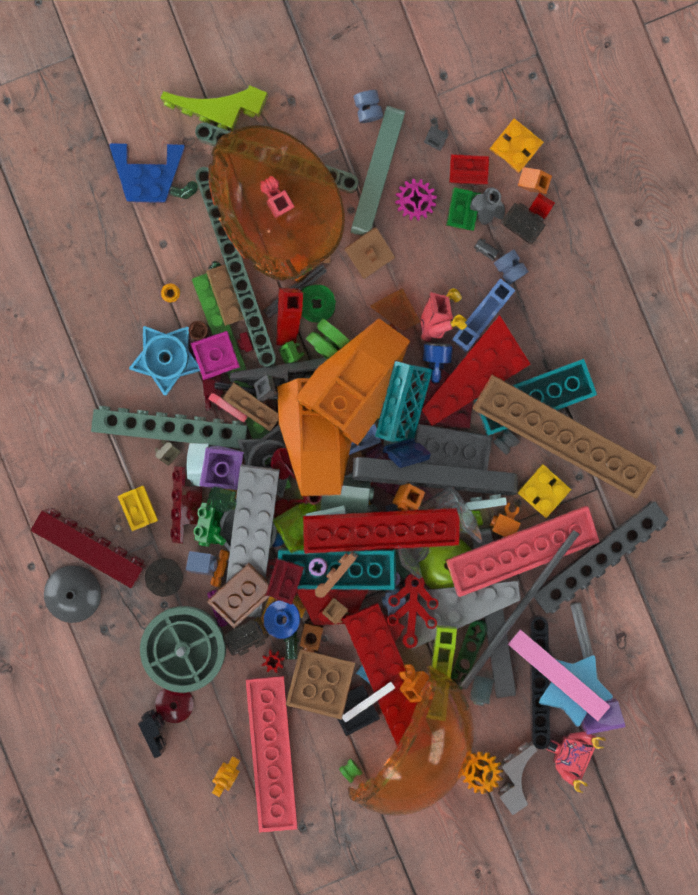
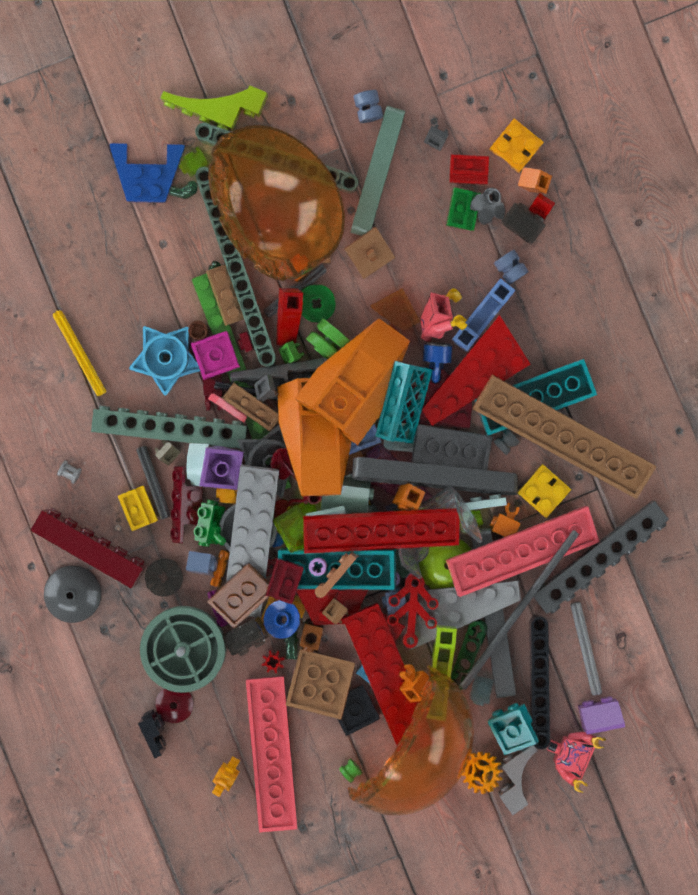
(73, 477): none -> light grey bush
(79, 353): none -> yellow axle
(153, 482): none -> dark grey axle
(166, 288): light orange plate -> none
(193, 162): none -> clear neon green brick
(221, 499): clear green brick -> none
(277, 201): coral brick -> none
(367, 702): white sticker -> none
(406, 452): dark blue plate -> none
(425, 198): dark pink gear -> none
(486, 249): dark grey pin -> none
(513, 728): none -> teal plate
(559, 675): bright pink tile -> none
(586, 672): medium azure plate -> none

